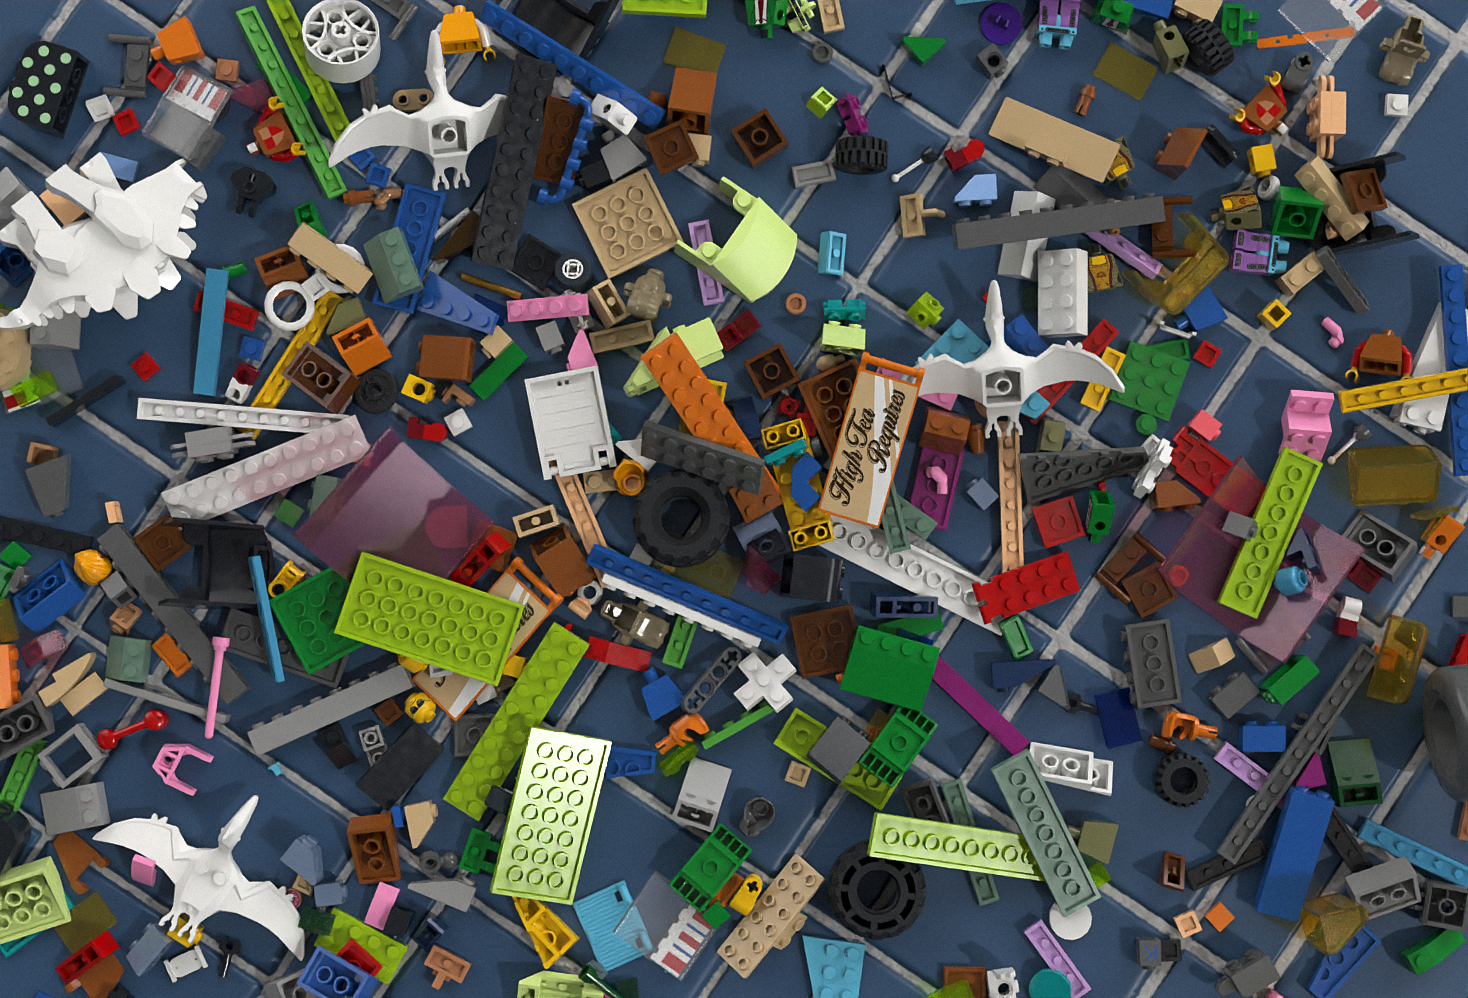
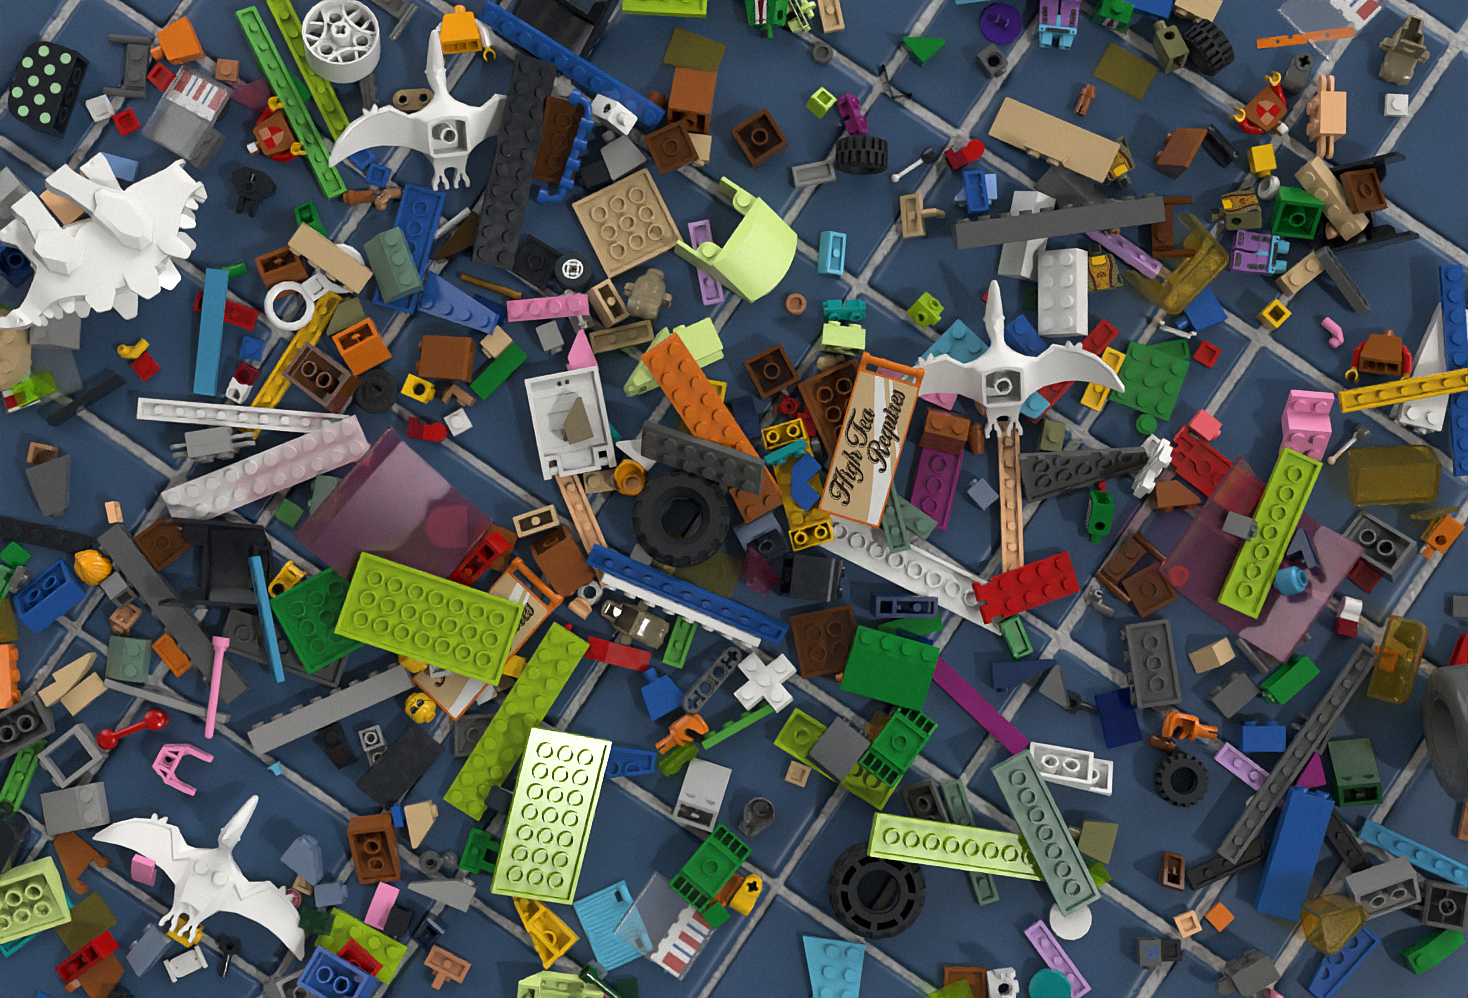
(43, 648): clear pink slope -> none
(132, 352): none -> yellow arm
(389, 711): reddish brown plate -> none
(577, 424): none -> dark tan slope
(738, 330): dark red slope -> none
(773, 917): tan bracket -> none
(940, 477): bright pink arm -> none
(975, 191): none -> blue plate
(1058, 522): red plate -> none
(1098, 604): none -> dark grey arm
(1232, 24): green plate -> none

